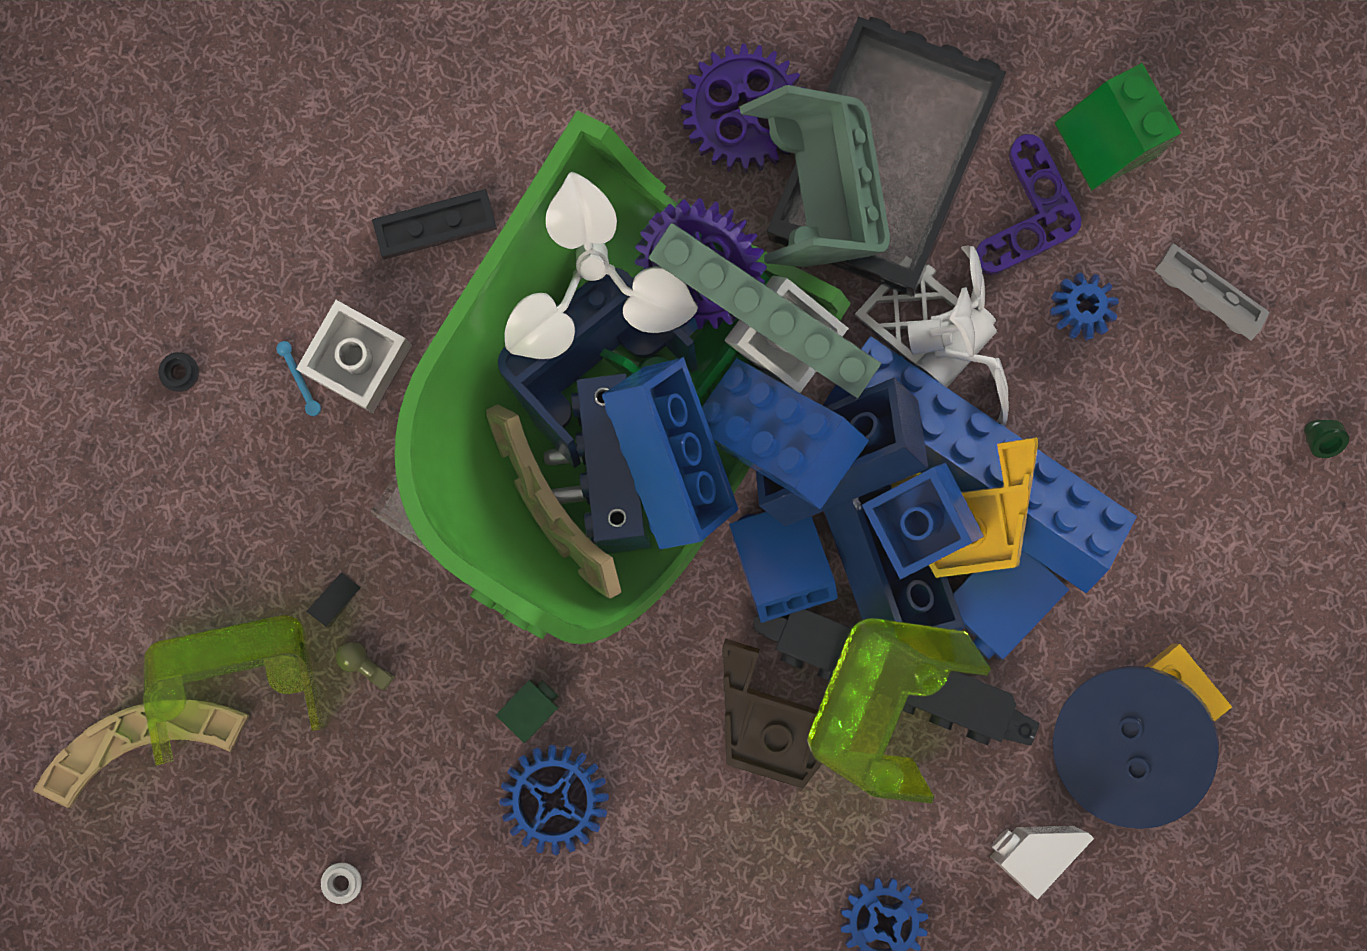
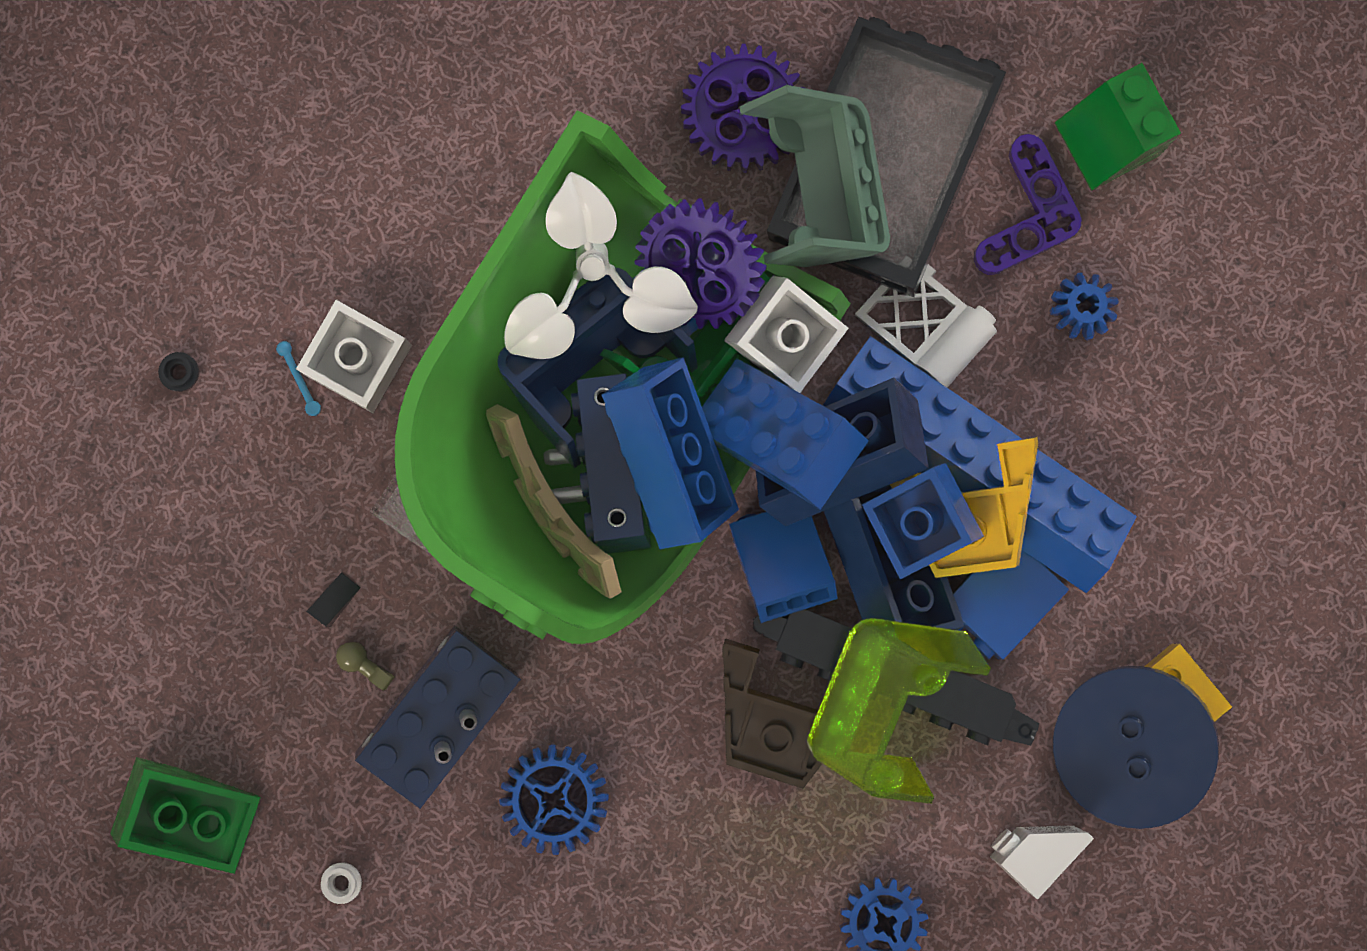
(129, 730): tan tile -> none
(183, 816): none -> green slope
(269, 642): clear neon green windscreen -> none
(434, 224): black plate -> none
(437, 717): none -> dark blue piece
(529, 709): dark green brick -> none
(764, 310): sand green plate -> none
(936, 334): white plant -> none
(1211, 292): light grey plate -> none
(1326, 437): dark green tile -> none

